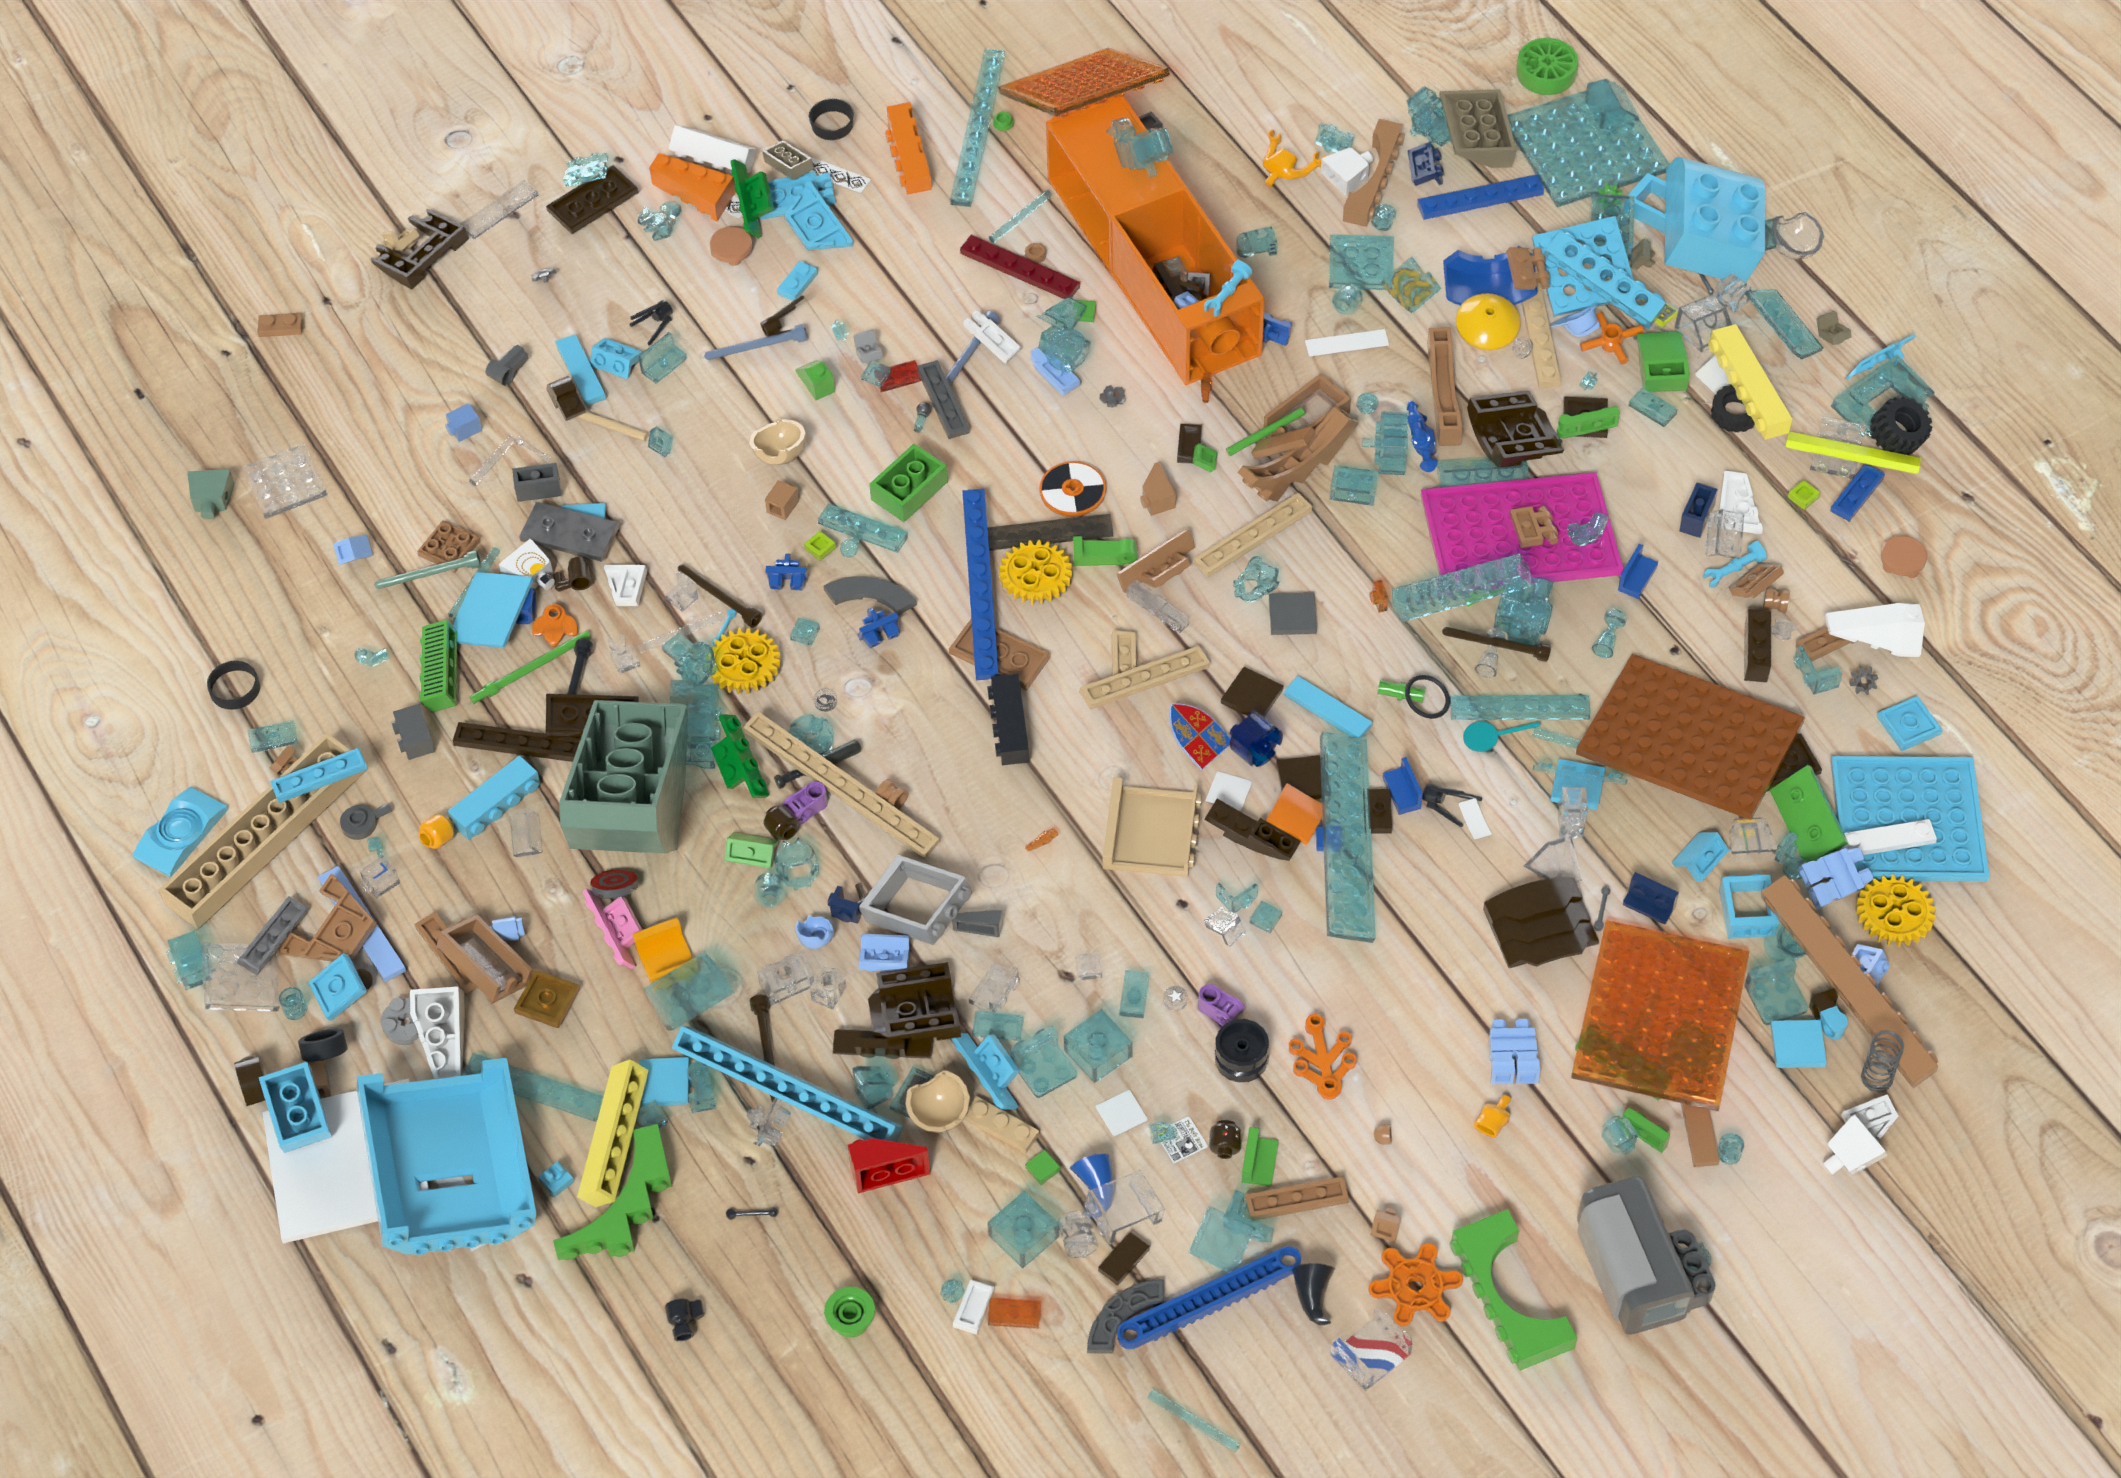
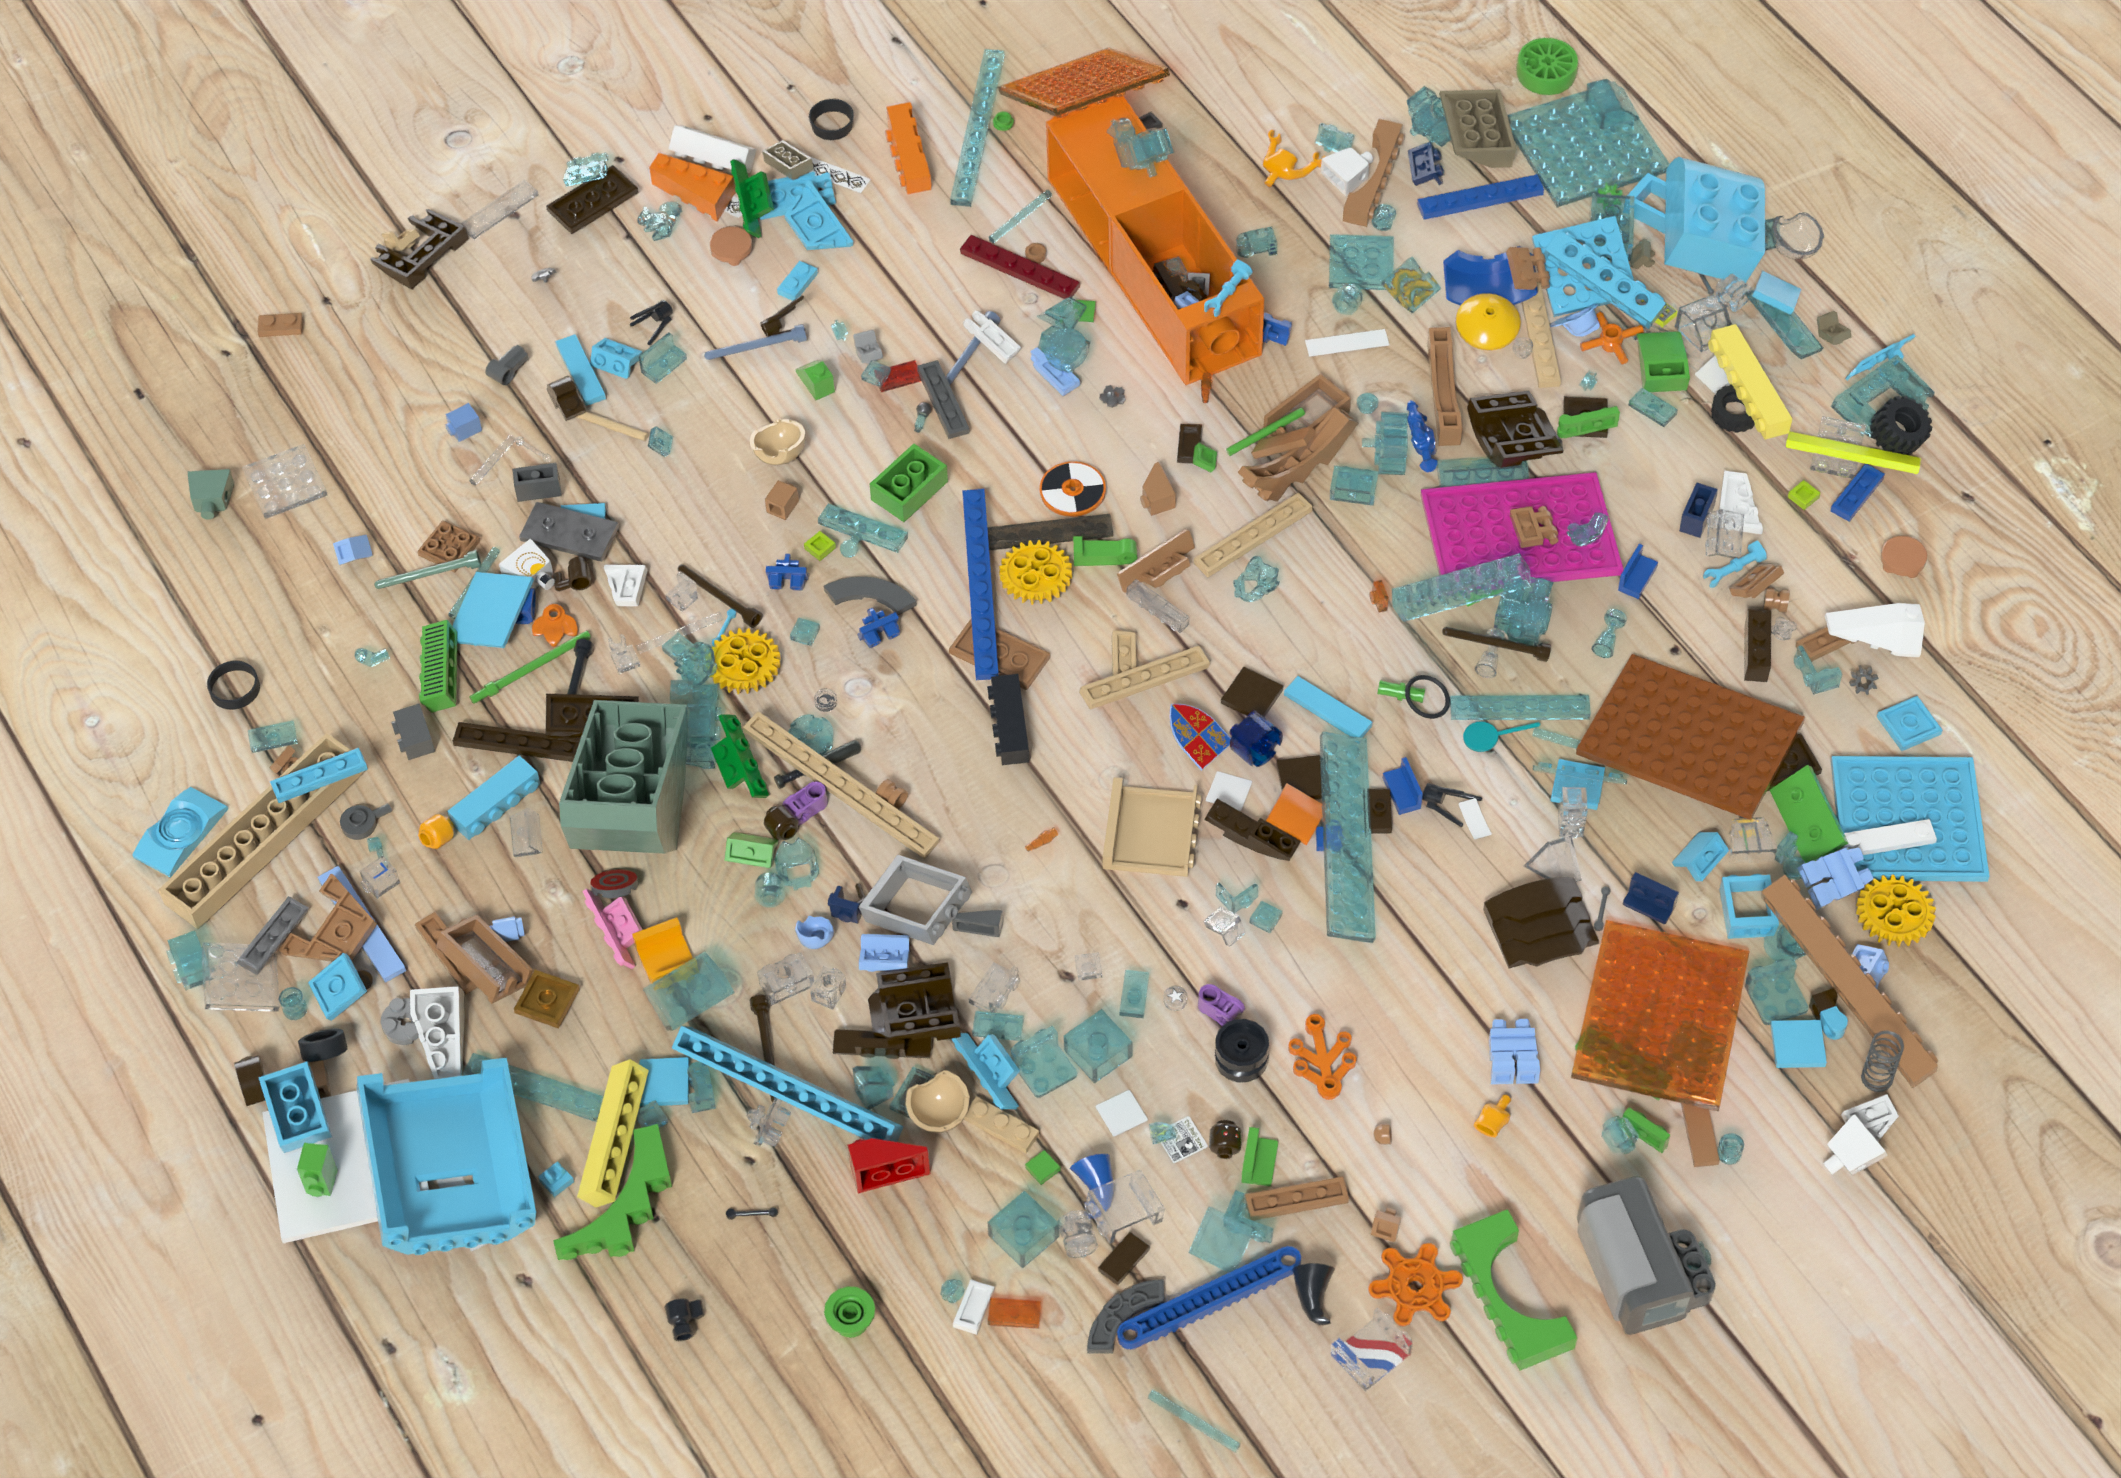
(317, 1169): none -> bright green brick
(1292, 613): dark grey tile -> none
(1776, 292): none -> medium azure tile

